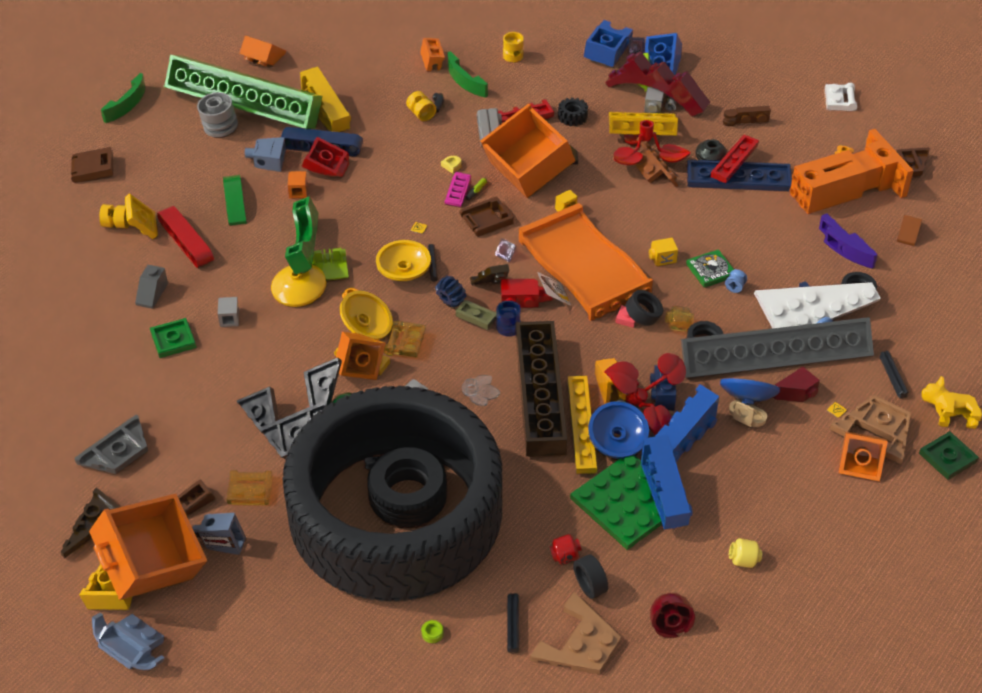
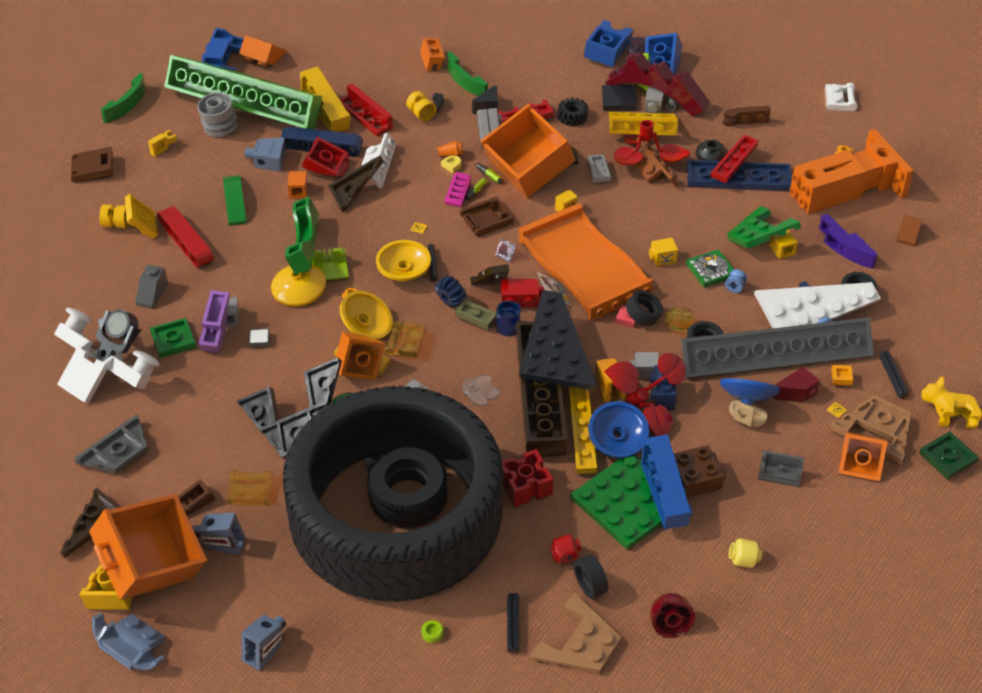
(83, 376): none -> white piece
(160, 143): none -> yellow plate
(214, 321): none -> medium lavender slope
(220, 48): none -> blue bracket
(259, 338): none -> white tile
(261, 640): none -> sand blue torso
(350, 185): none -> dark brown wing
(369, 108): none -> red fence
(386, 151): none -> white bracket
(451, 149): none -> orange cone
(486, 100): none -> black slope
(489, 172): none -> piece
(513, 47): yellow wheel -> none
(526, 478): none -> red brick
(554, 347): none -> black wing
(599, 168): none -> light grey plate
(618, 97): none -> black tile
(645, 363): none -> light grey brick
(692, 422): blue wedge -> none
(699, 470): none -> reddish brown brick
(754, 231): none -> green wing
(781, 468): none -> dark grey hinge
(784, 245): none -> yellow brick
(841, 375): none -> light orange plate
(915, 158): reddish brown wing -> none

